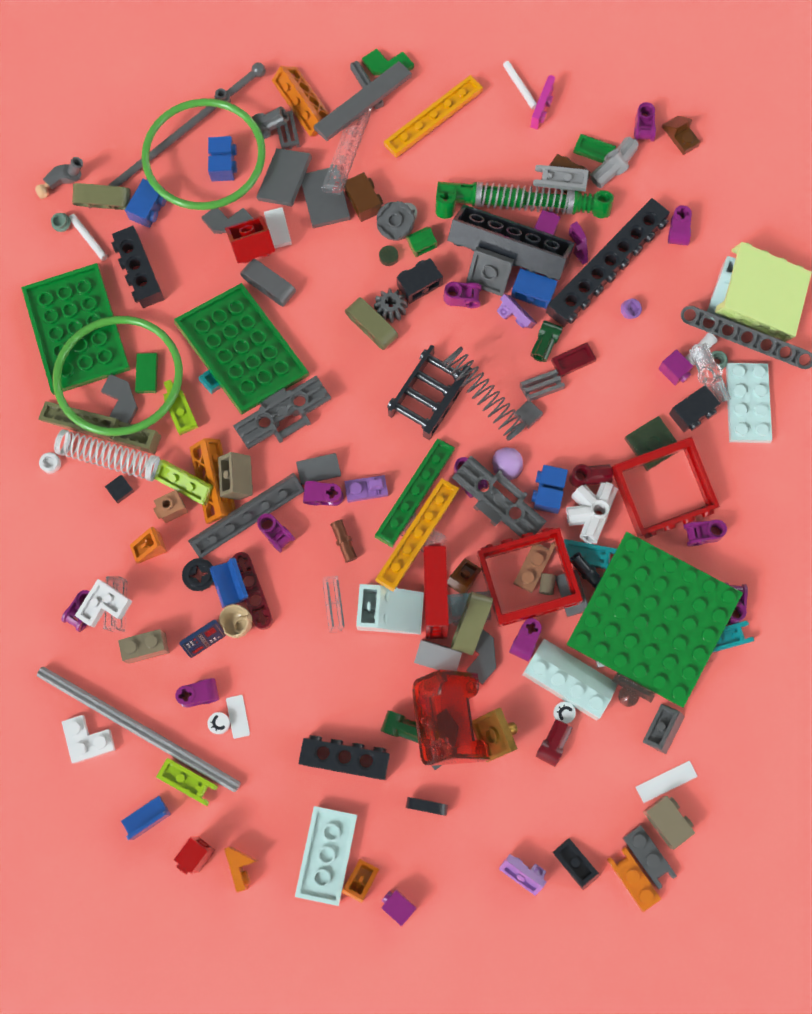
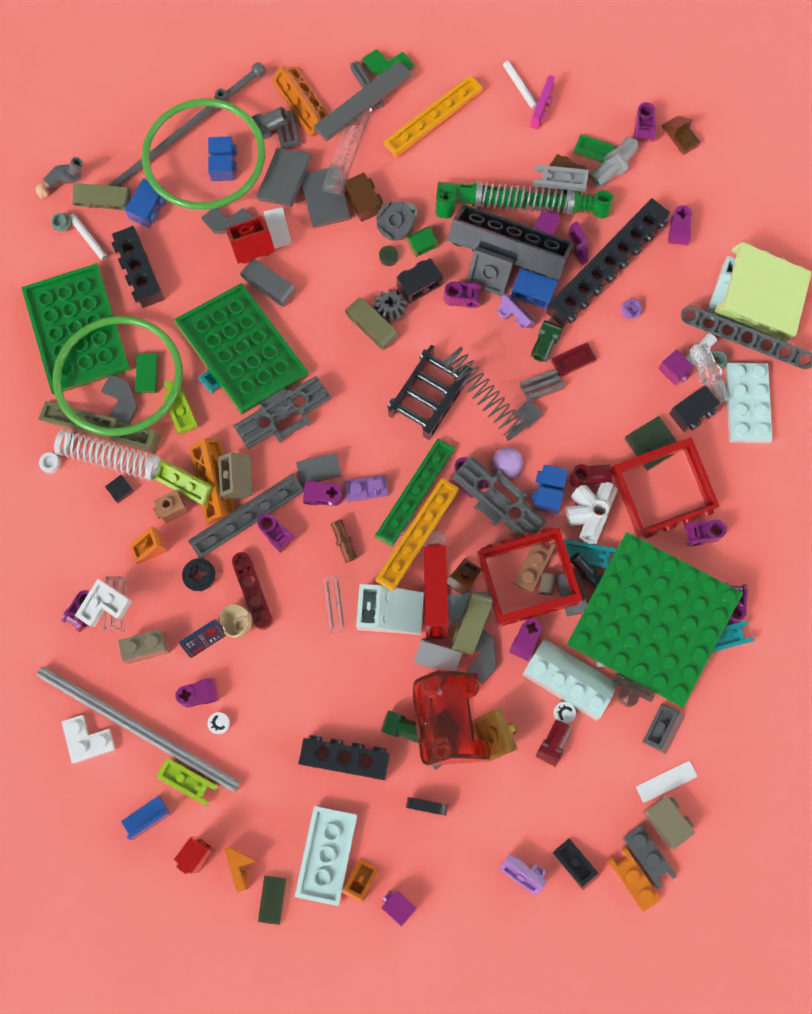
(229, 583): blue panel -> none
(238, 716): white sticker -> none
(272, 900): none -> clear green tile

